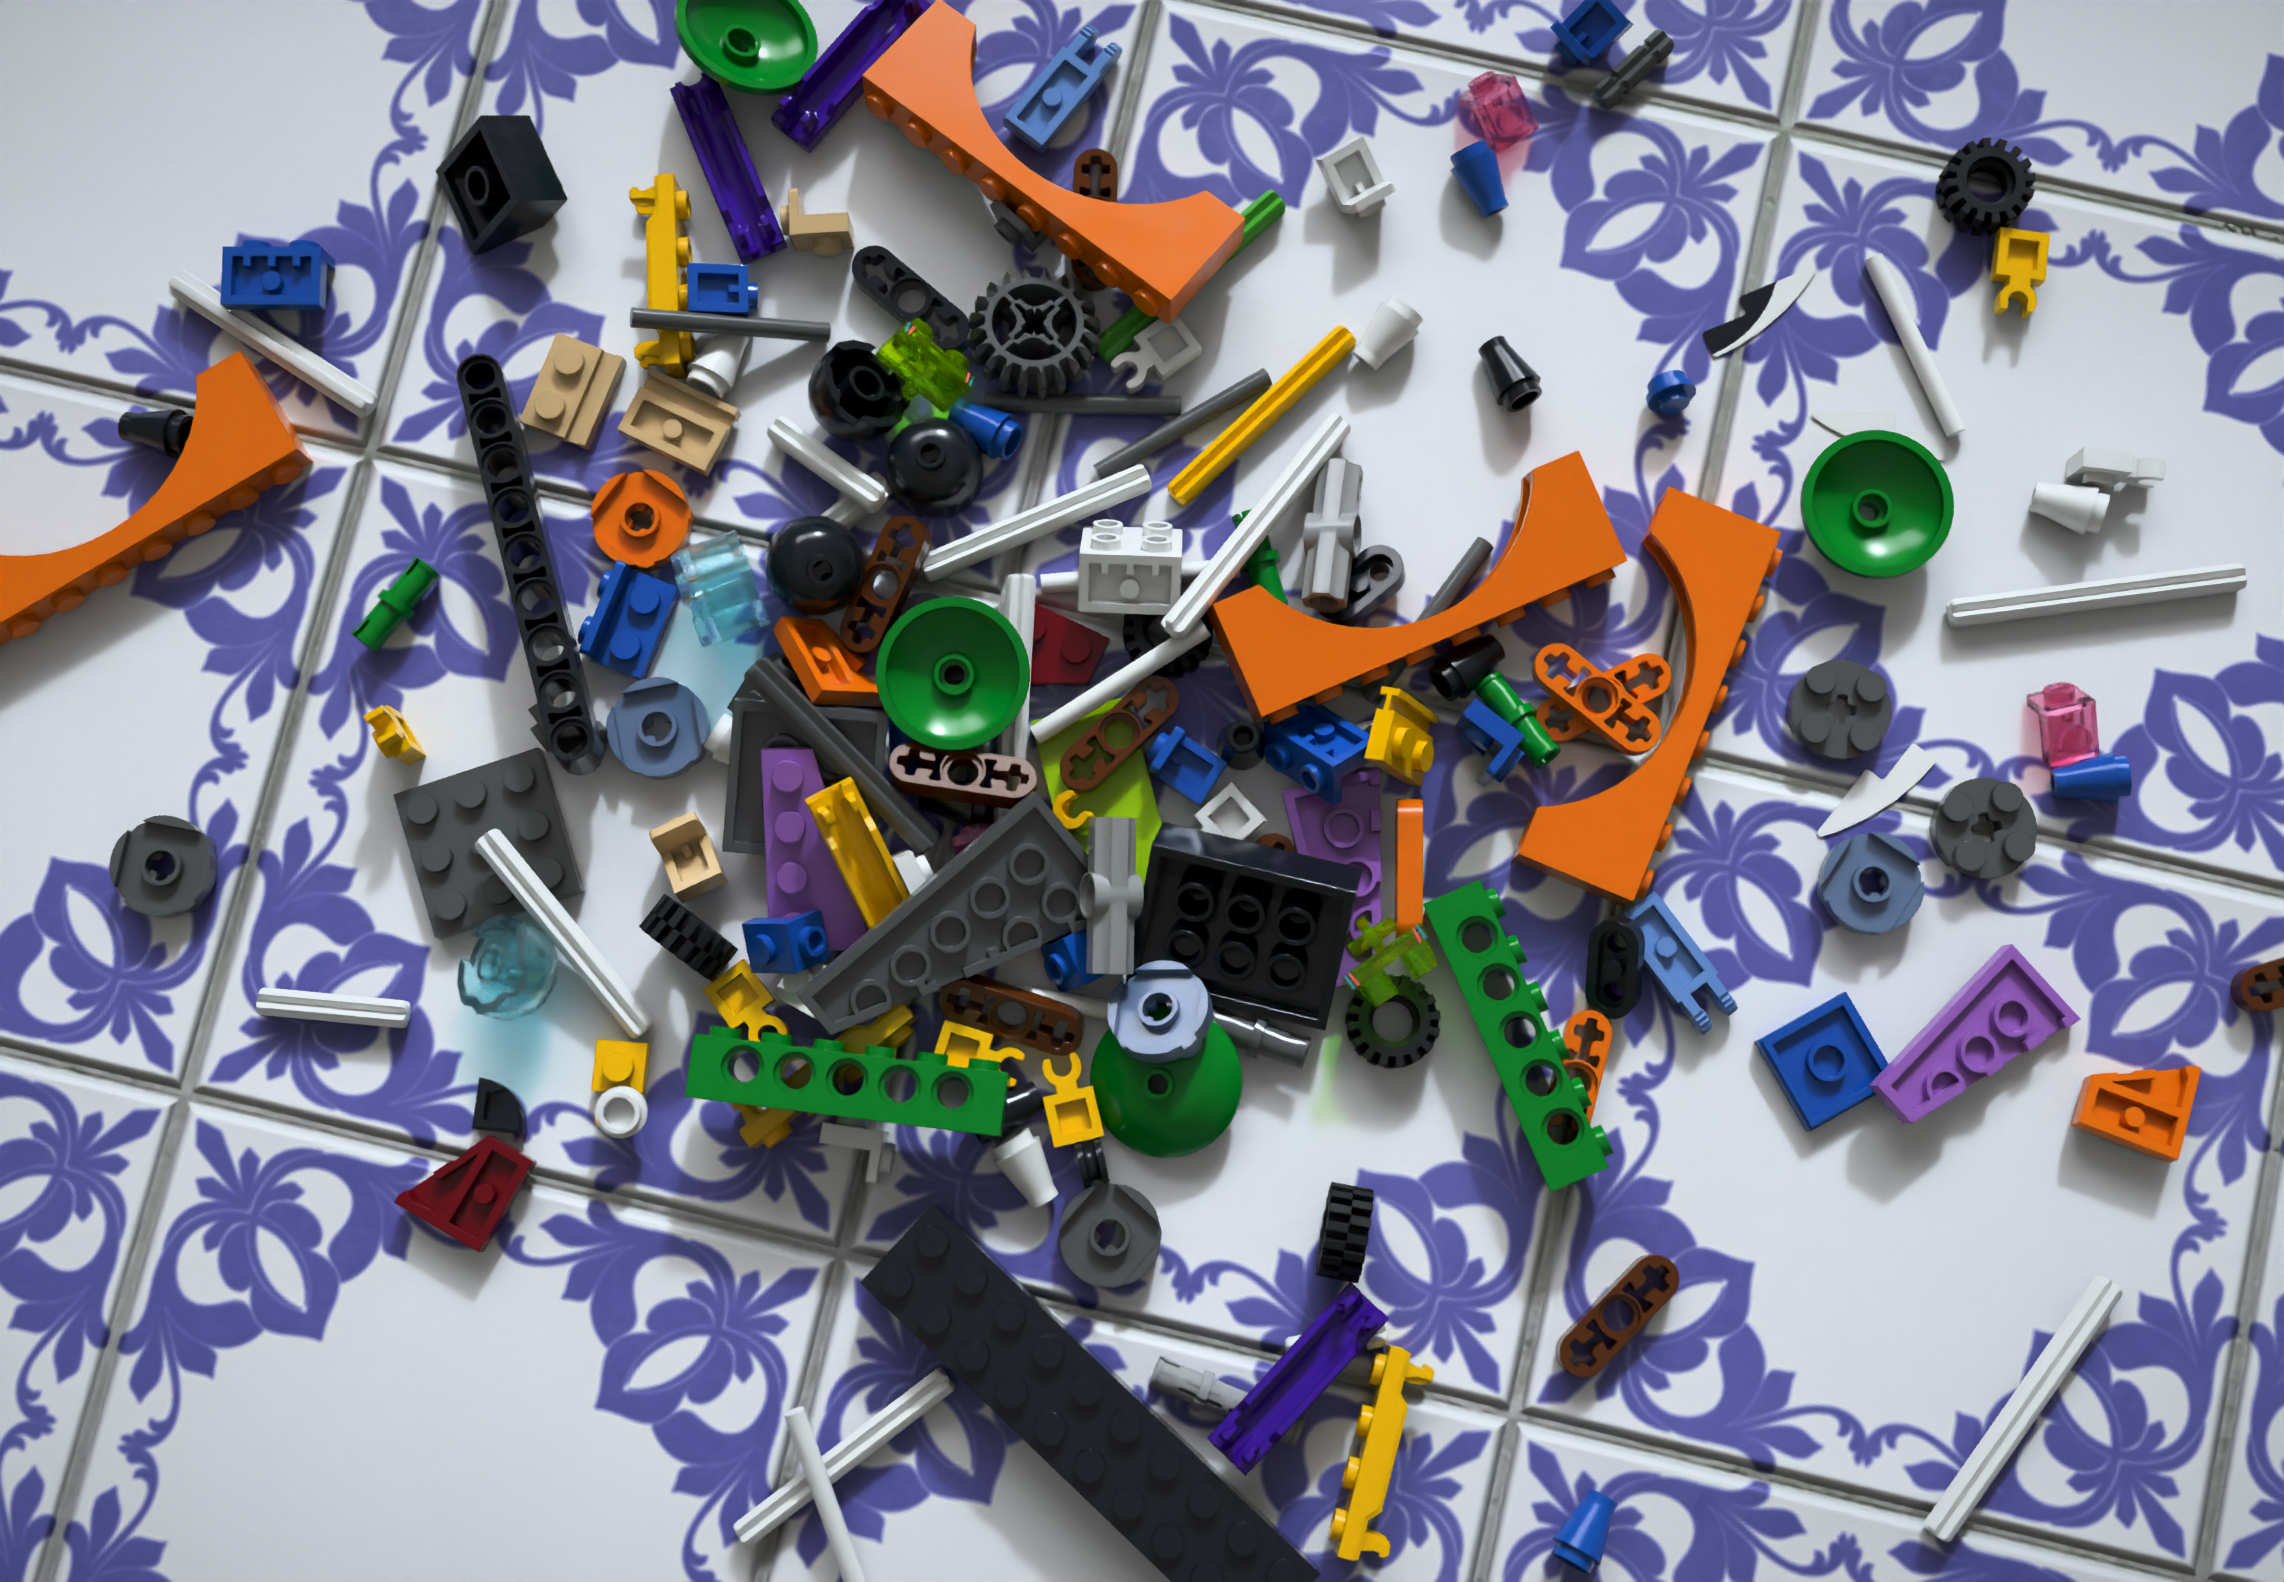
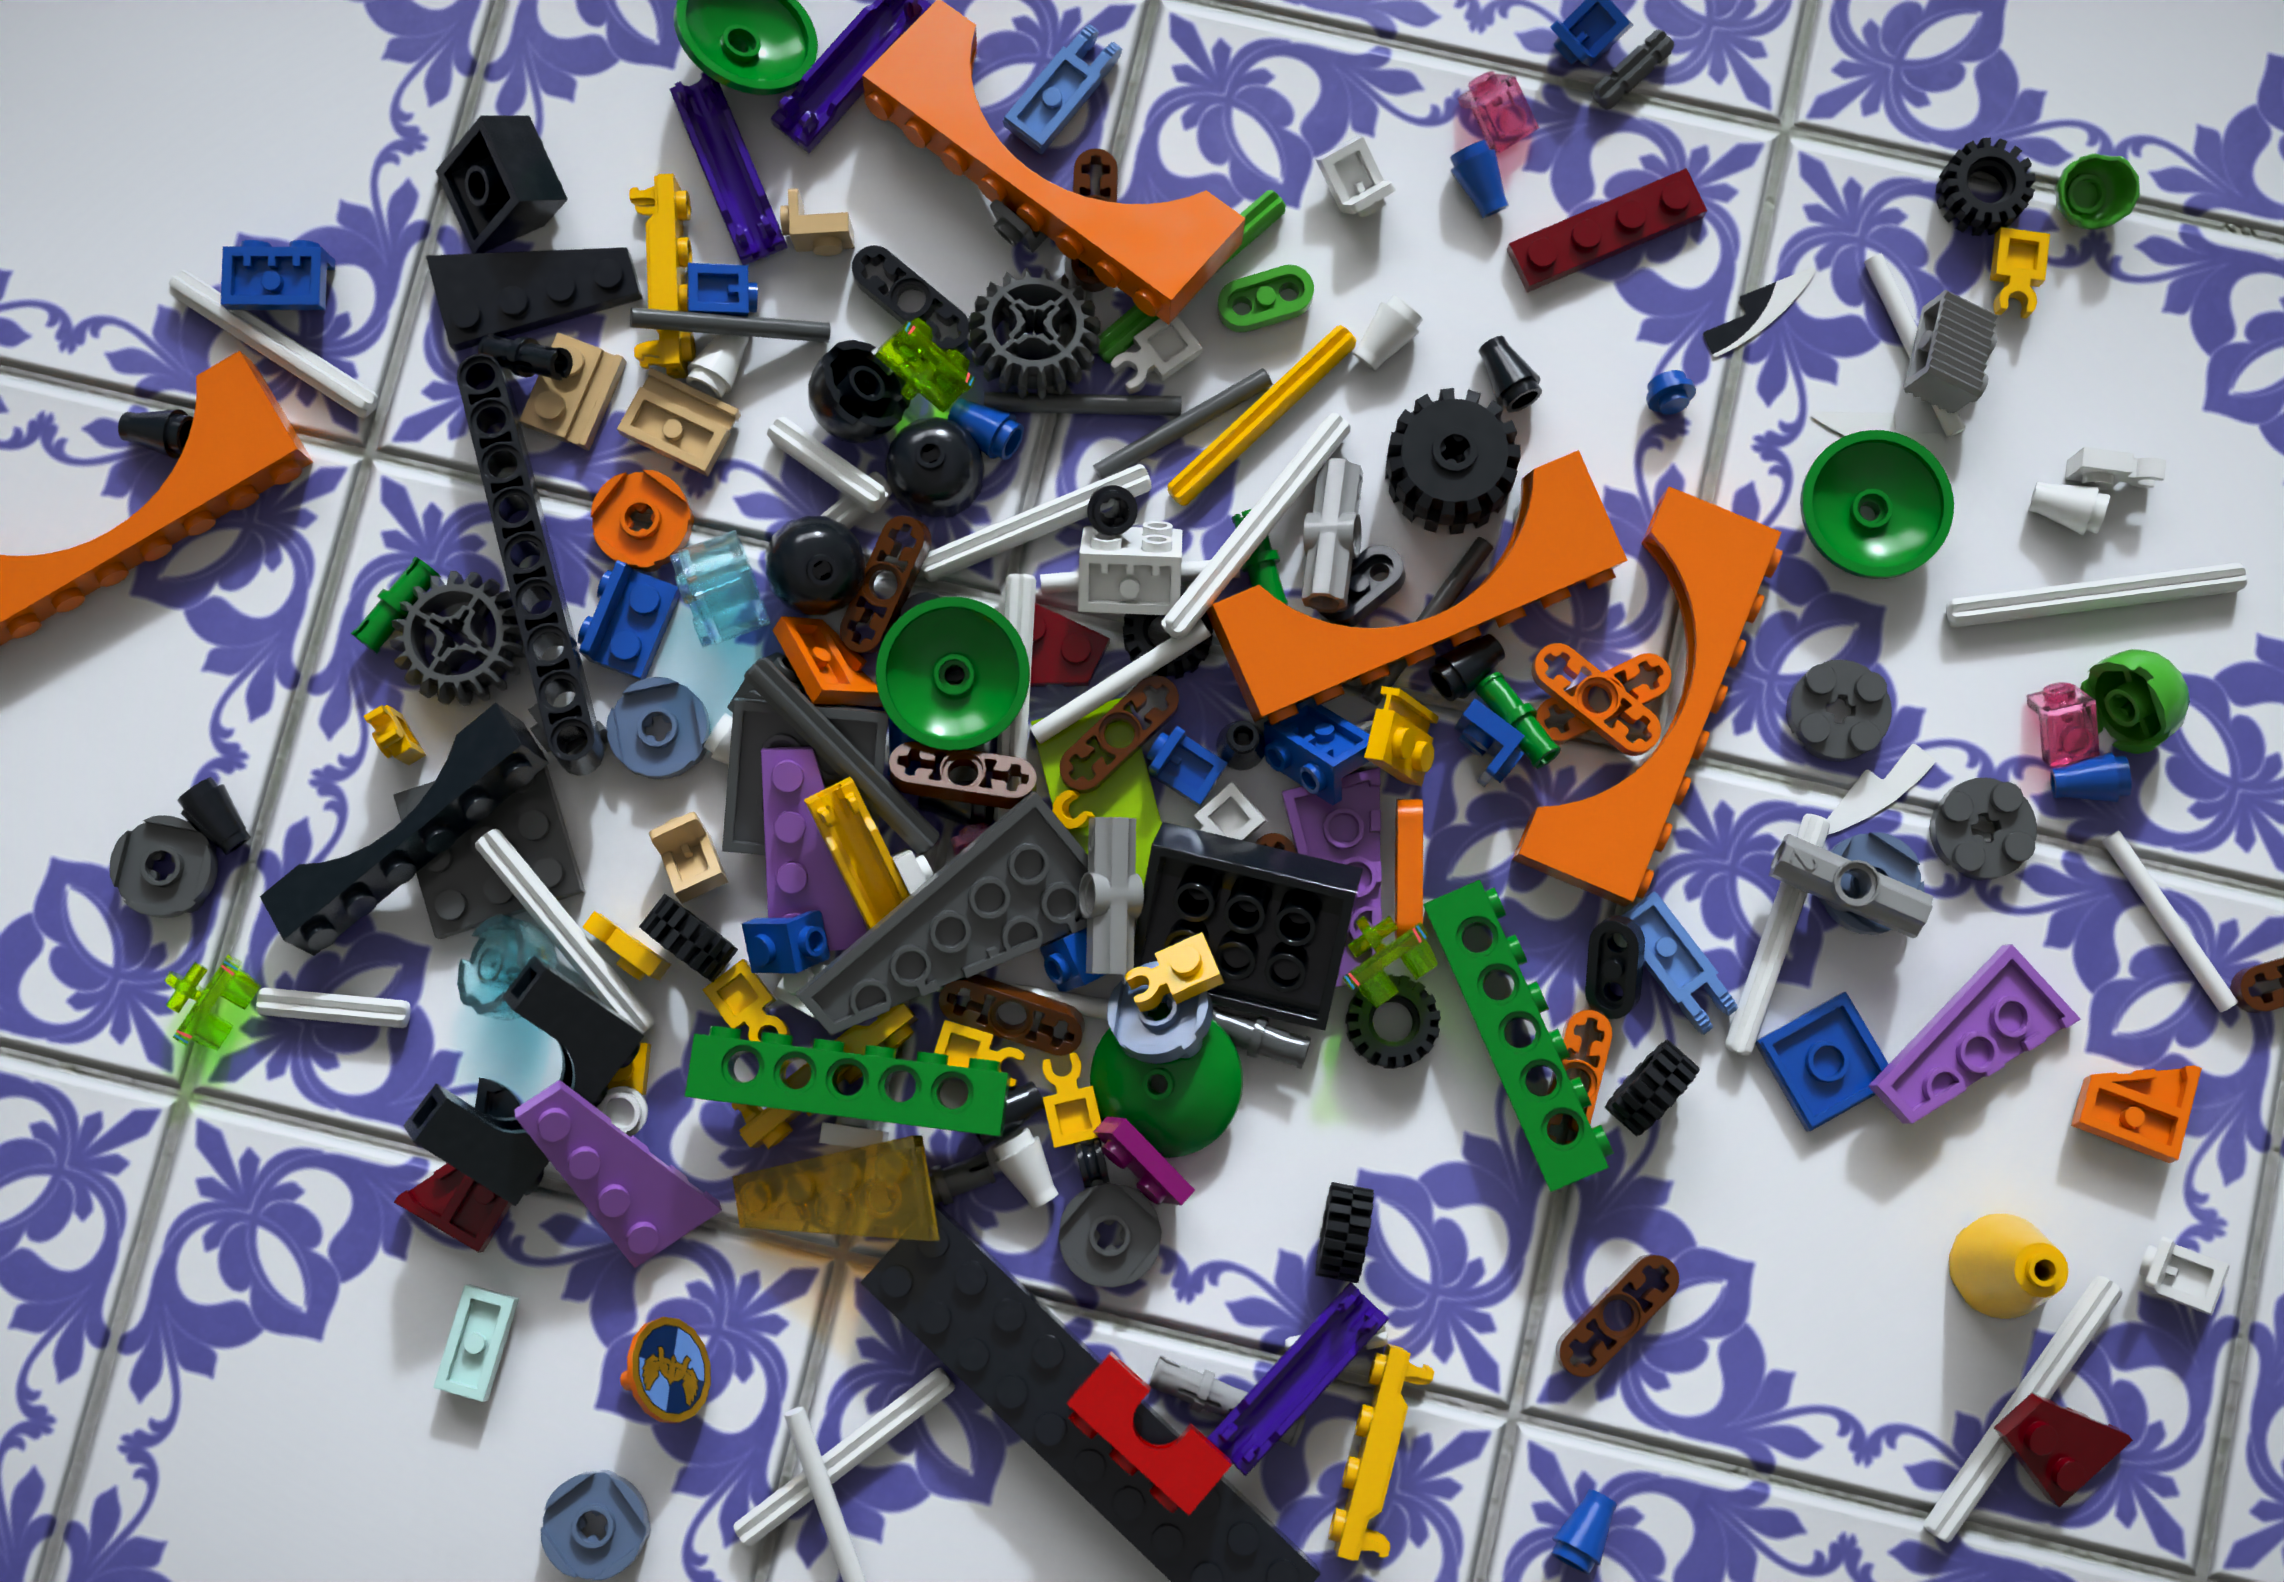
(200, 1023): none -> clear neon green hips
(214, 815): none -> black cone
(449, 654): none -> dark grey gear
(476, 1343): none -> light aqua plate
(482, 770): none -> black arch
(498, 1149): none -> black arch
(527, 289): none -> black wing
(527, 357): none -> black pin
(590, 1556): none -> sand blue plate
(614, 1175): none -> medium lavender wing
(635, 956): none -> yellow plate
(667, 1370): none -> shield
(852, 1192): none -> clear yellow wing
(960, 1178): none -> dark grey pin
(1119, 518): none -> black cone
(1130, 1149): none -> magenta plate
(1180, 1469): none -> red arch
(1183, 971): none -> yellow plate
(1263, 296): none -> bright green plate
(1461, 490): none -> black wheel
(1606, 230): none -> dark red plate
(1652, 1088): none -> black tyre
(1772, 950): none -> white axle
(1880, 896): none -> light grey piece
(1951, 352): none -> light grey brick
(2006, 1266): none -> yellow cone
(2059, 1445): none -> dark red wing
(2097, 191): none -> bright green hair
(2138, 699): none -> bright green cylinder
(2169, 921): none -> white bar
(2183, 1275): none -> white bracket

